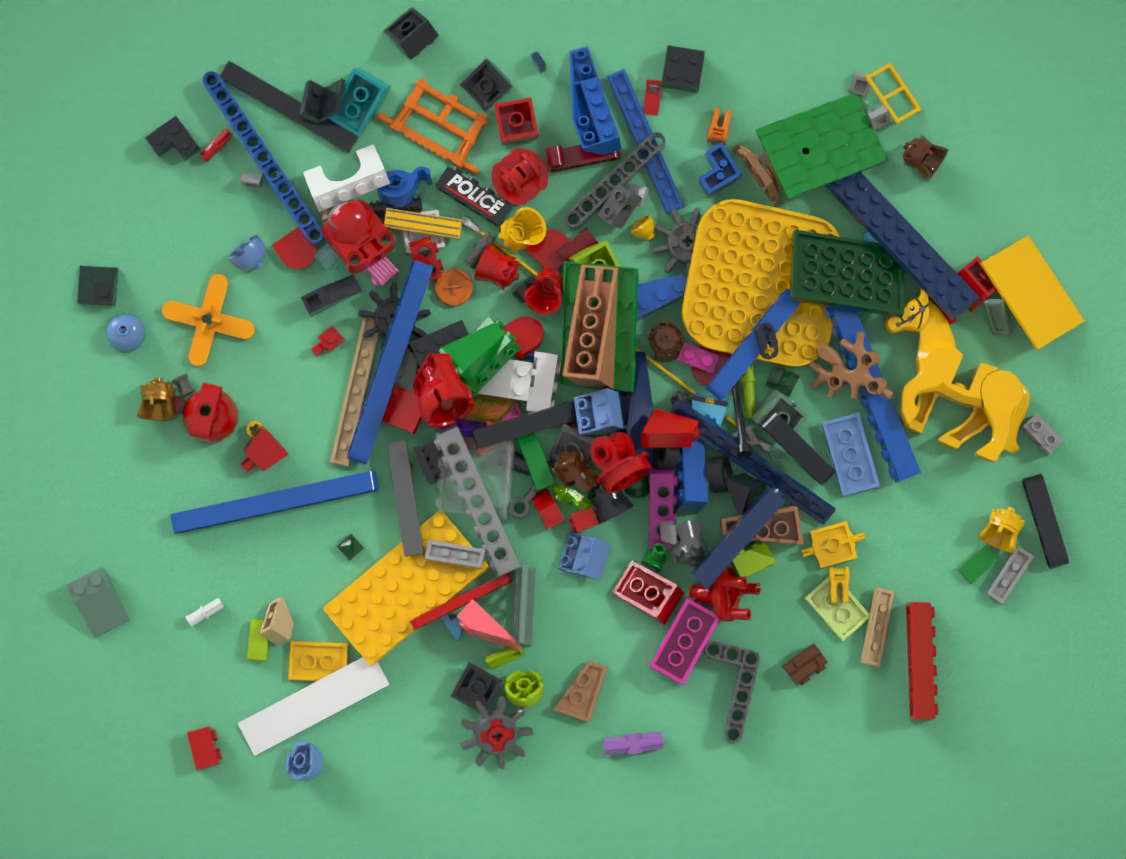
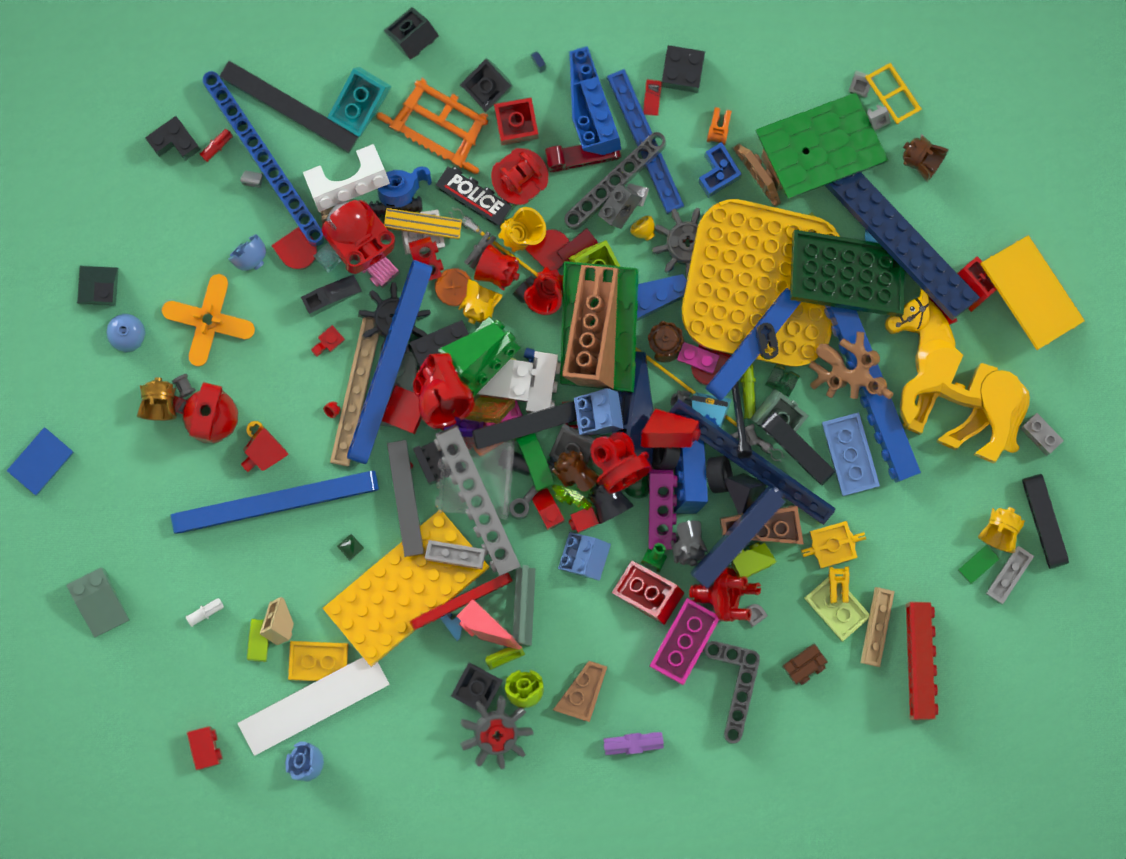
(40, 461): none -> blue tile
(321, 102): black bracket -> none
(331, 409): none -> red hinge
(479, 302): none -> yellow hat
(528, 334): red tile -> none
(668, 532): light grey slope -> none
(757, 614): none -> light grey tile
(998, 316): sand green tile -> none

